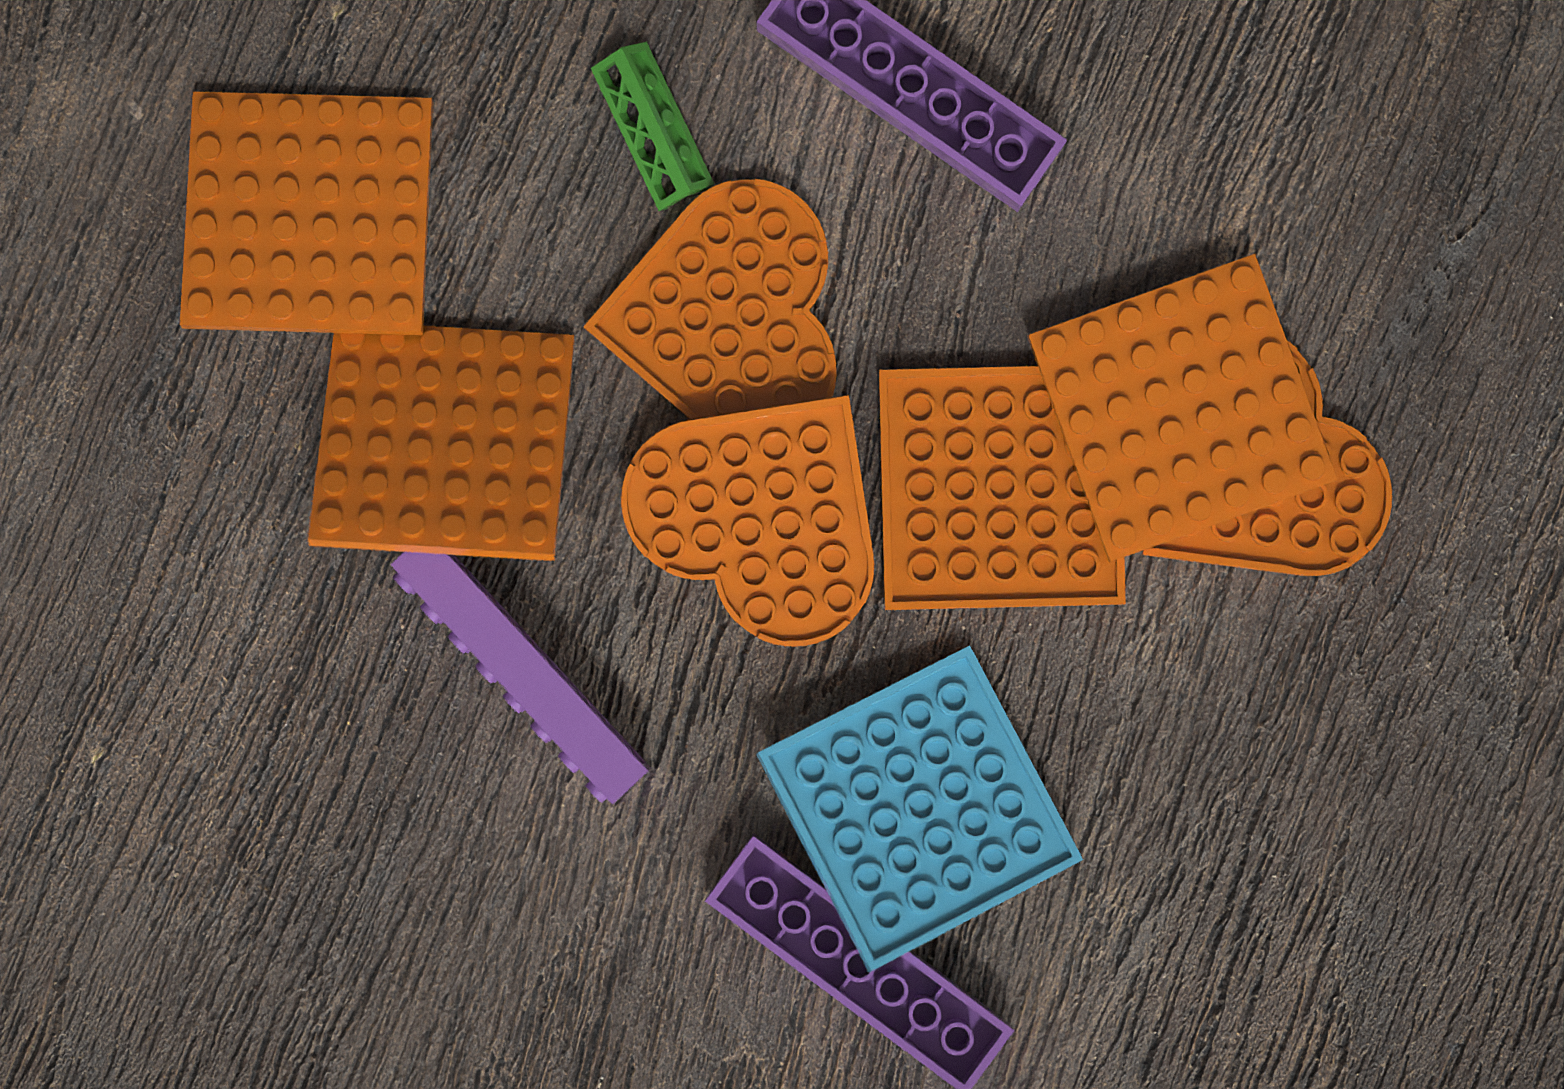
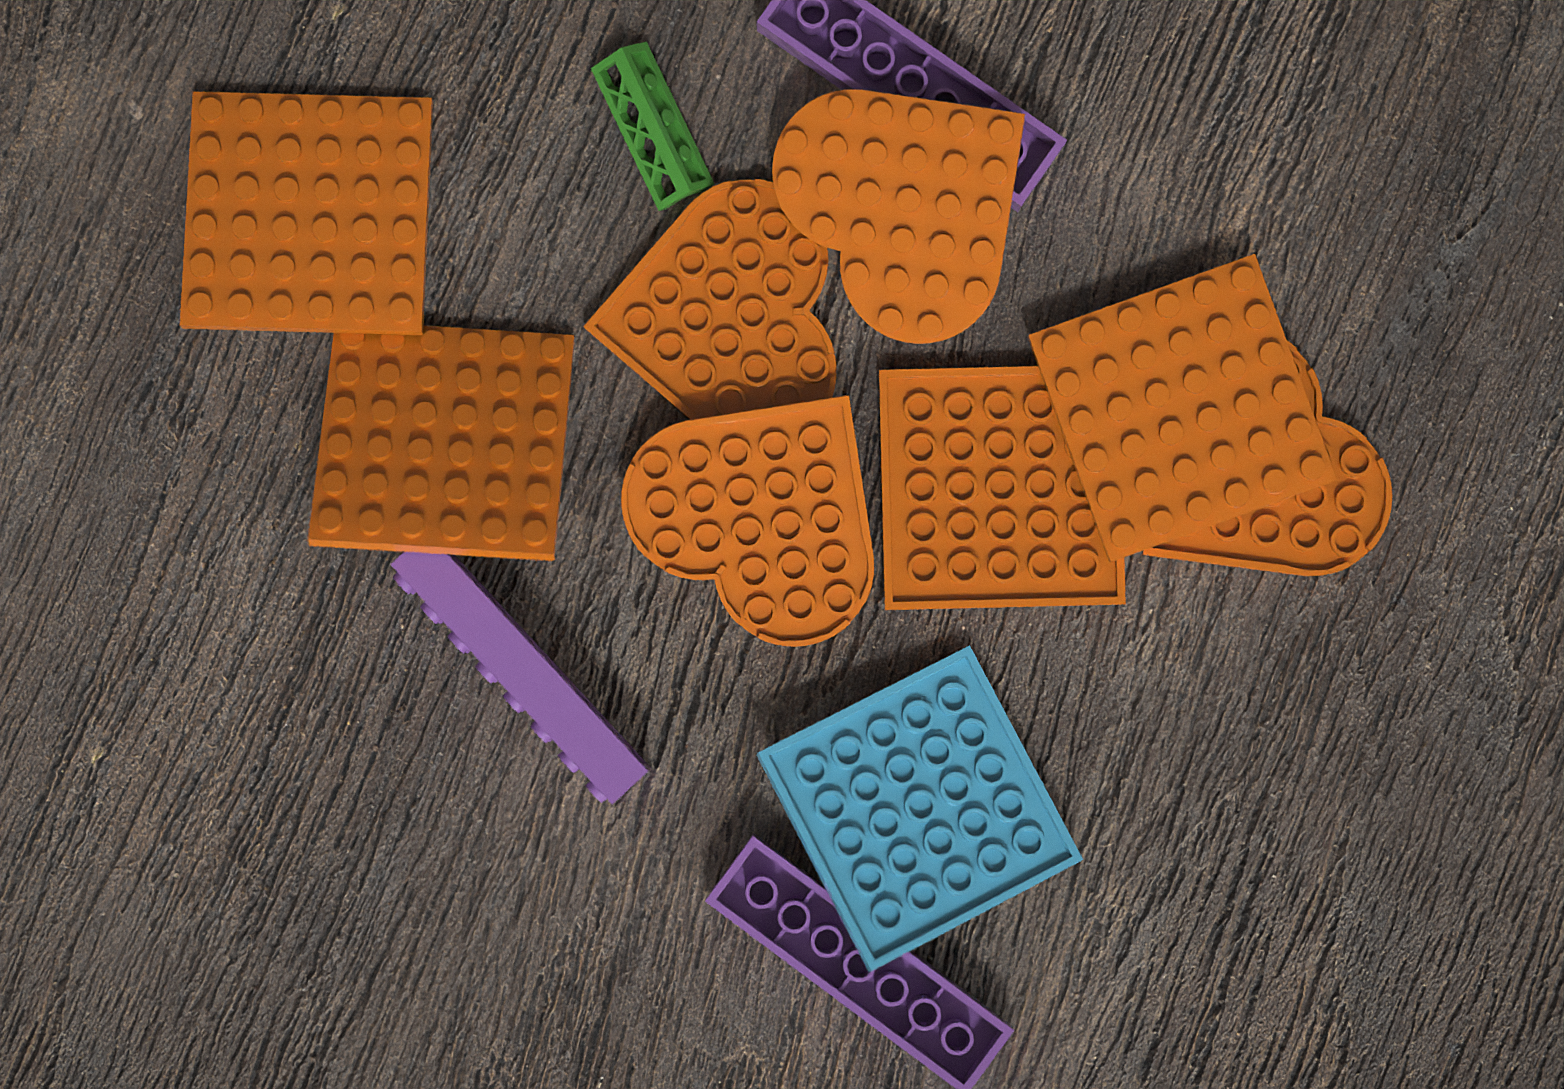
(910, 200): none -> orange plate

